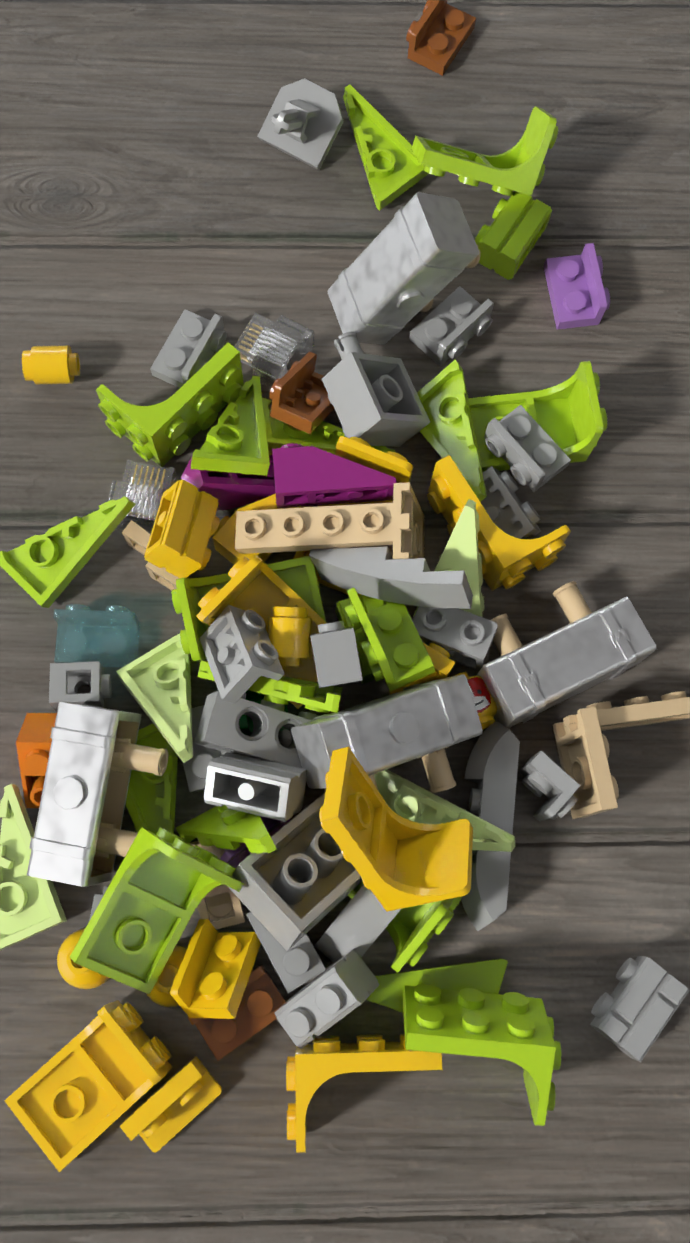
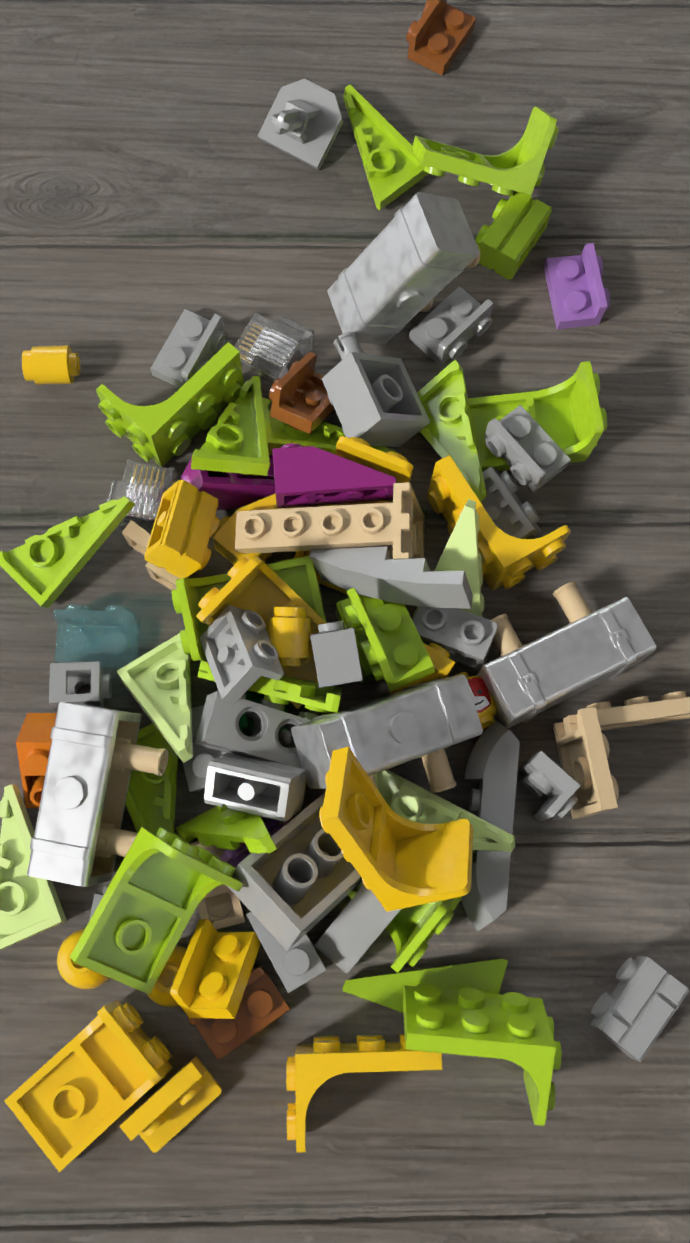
(327, 999): light grey brick -> none

